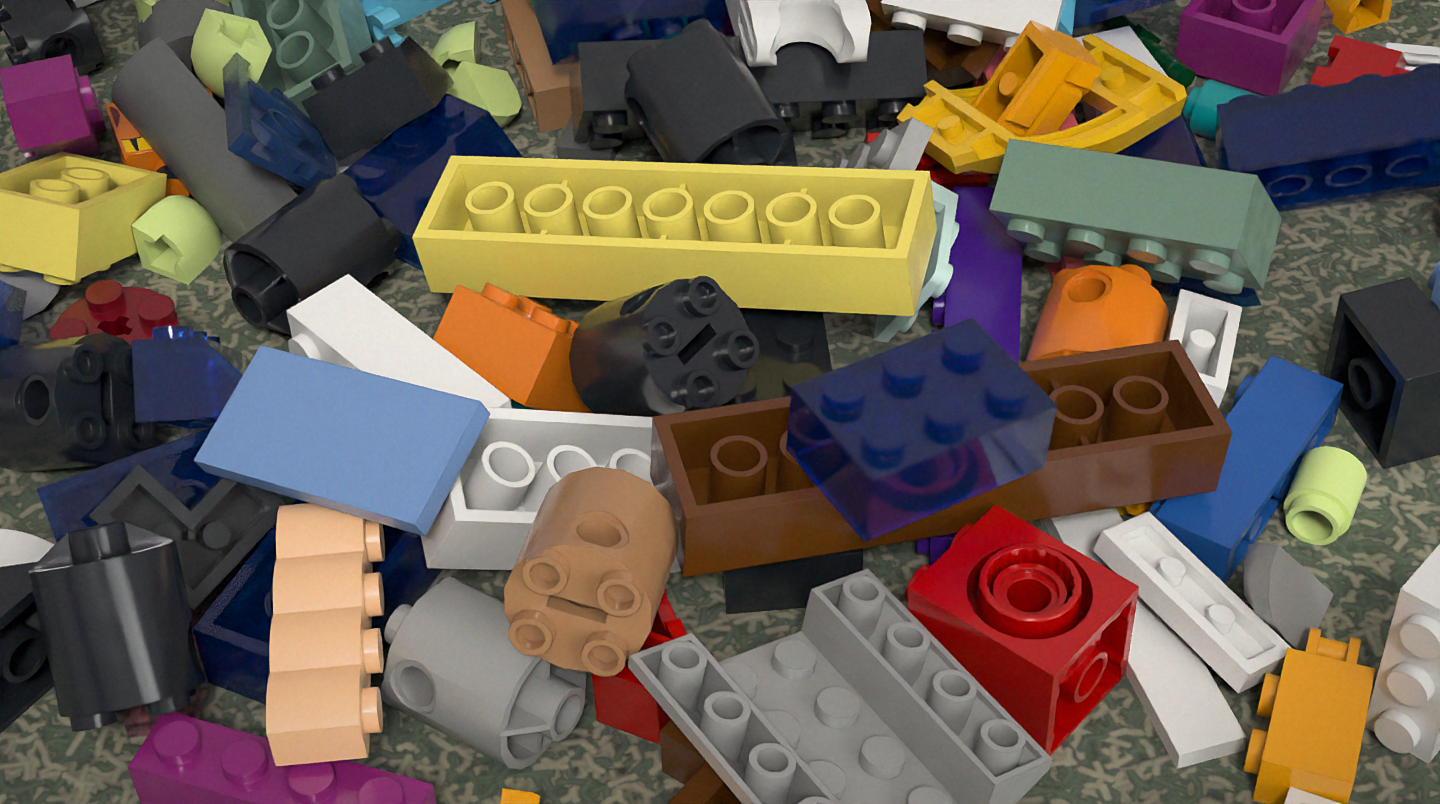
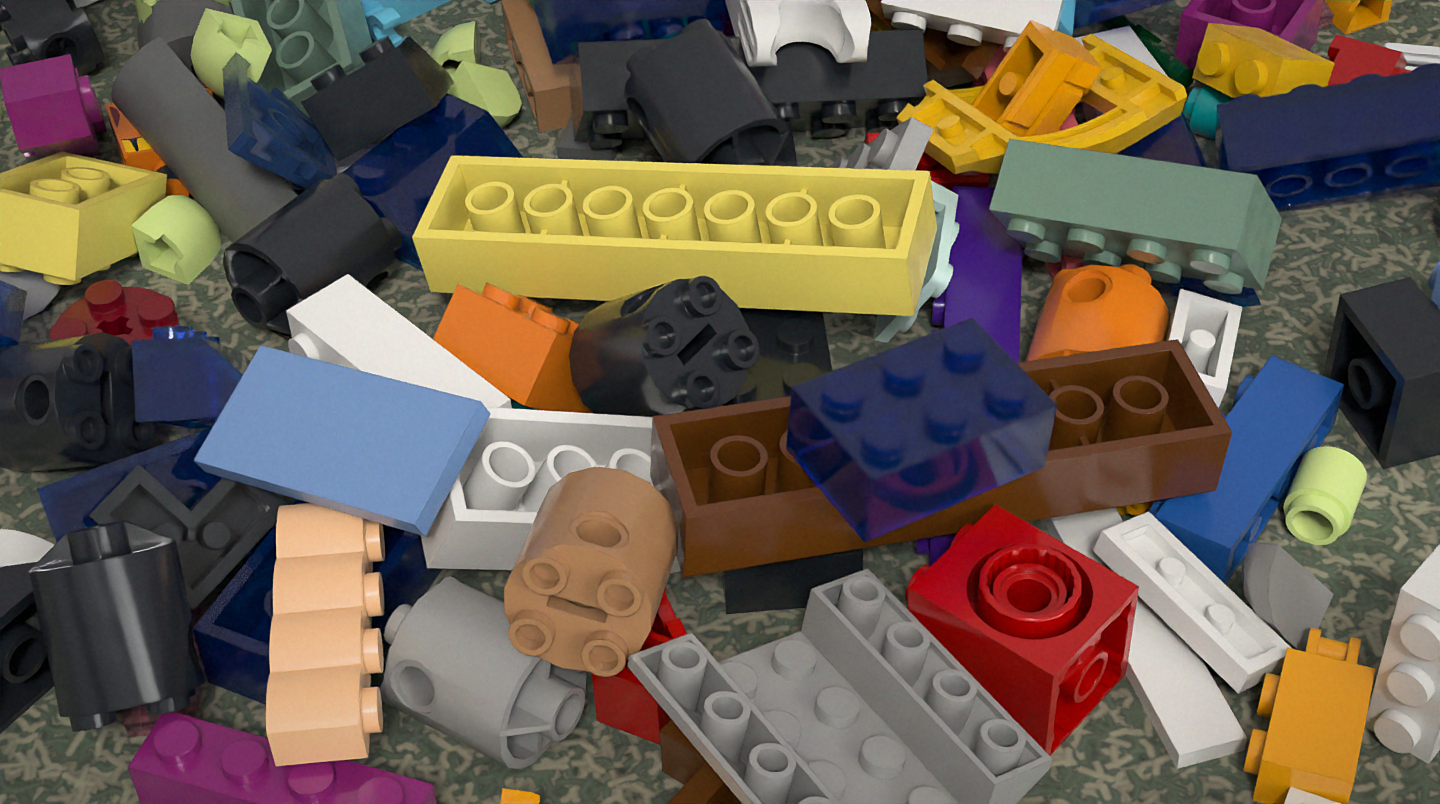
(1256, 62): none -> yellow brick

